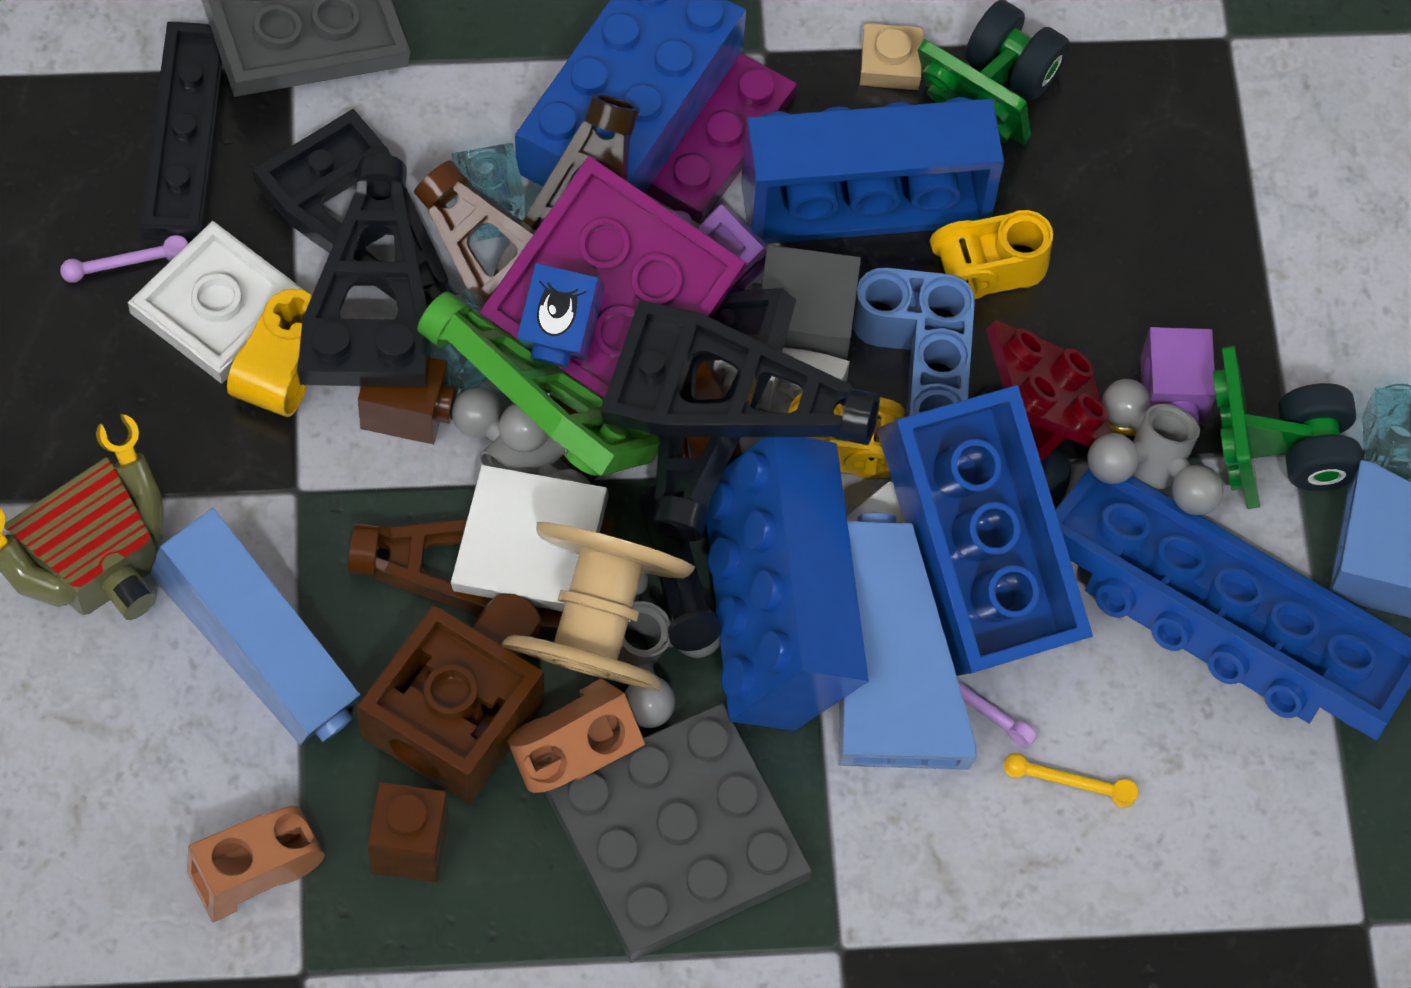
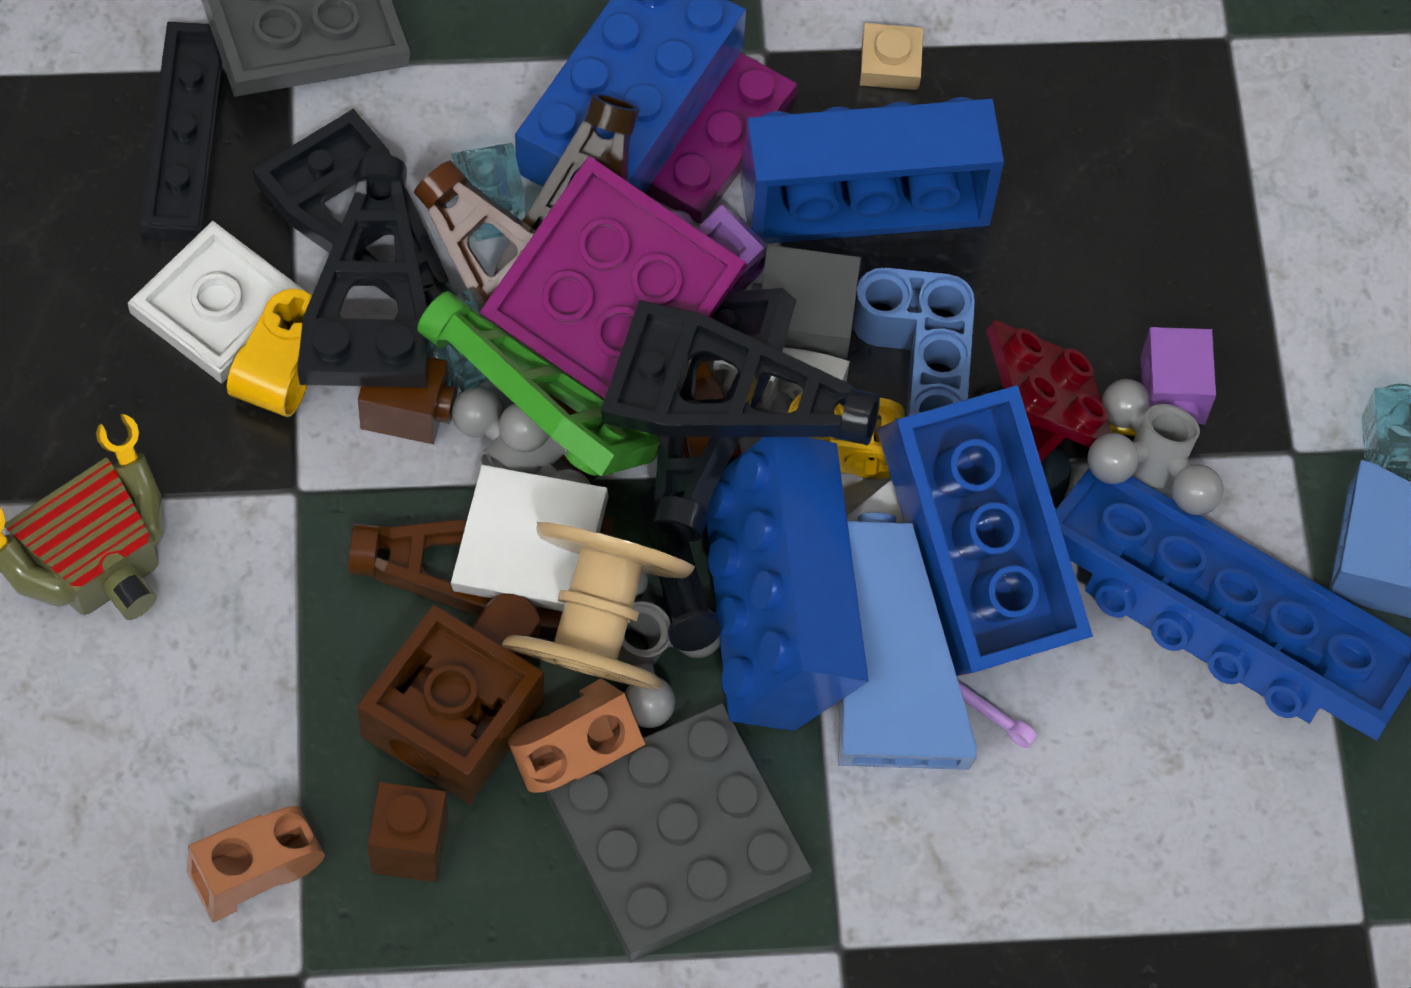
(73, 270): lavender hinge -> none
(254, 628): medium blue slope -> none
(560, 315): blue brick -> none
(987, 253): yellow piece -> none
(999, 51): plate -> none
(1122, 793): yellow hinge -> none
(1306, 432): plate -> none

